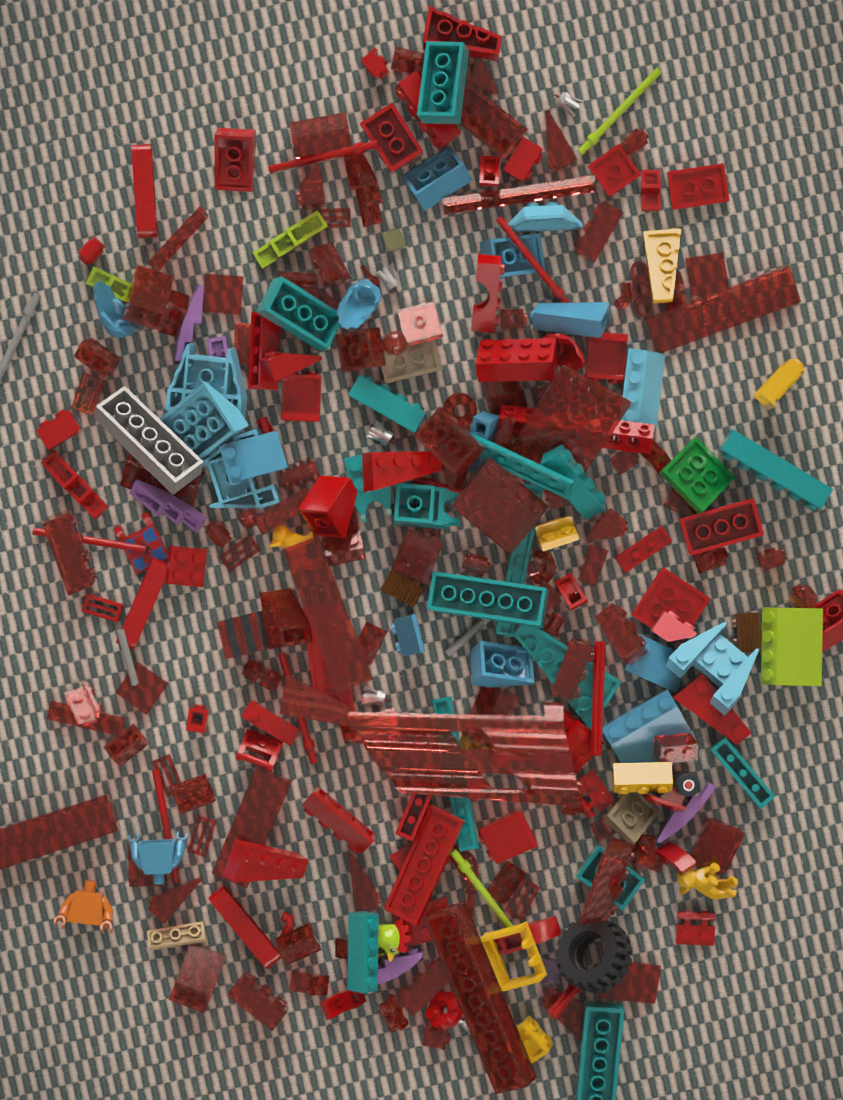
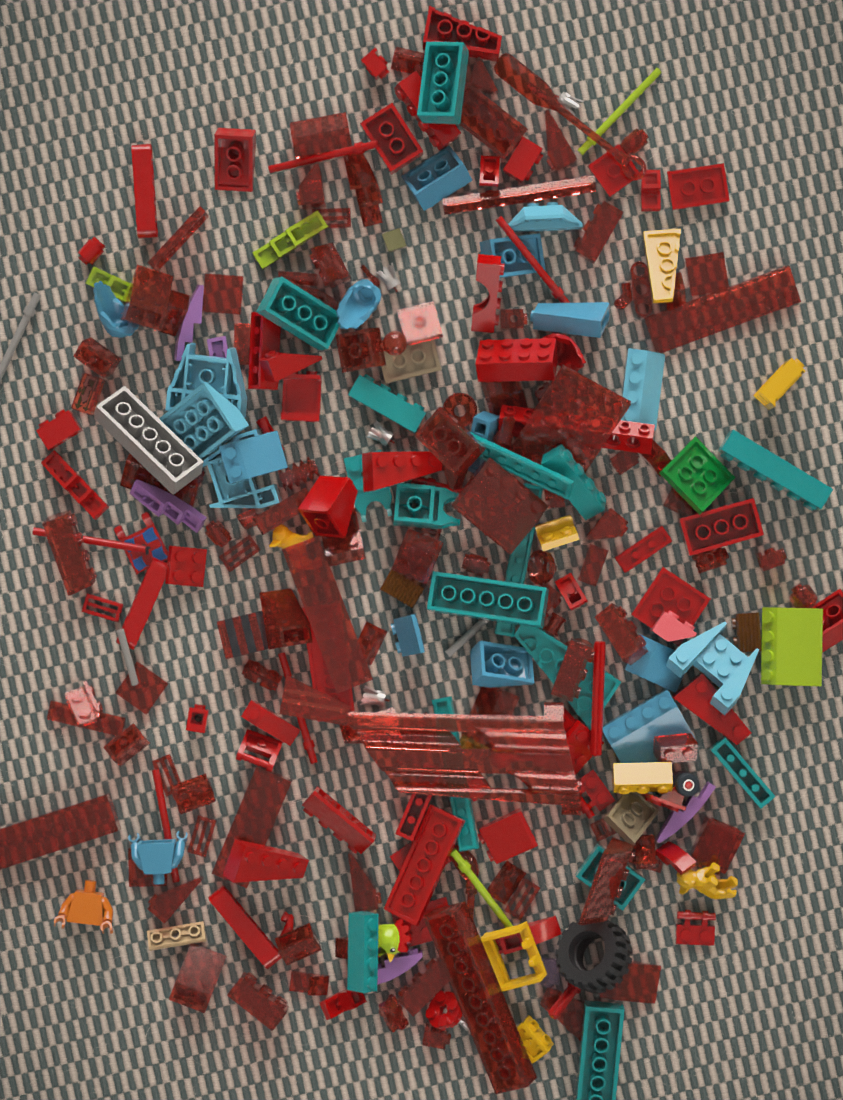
(541, 94): none -> clear red piece
(606, 358): red panel -> none

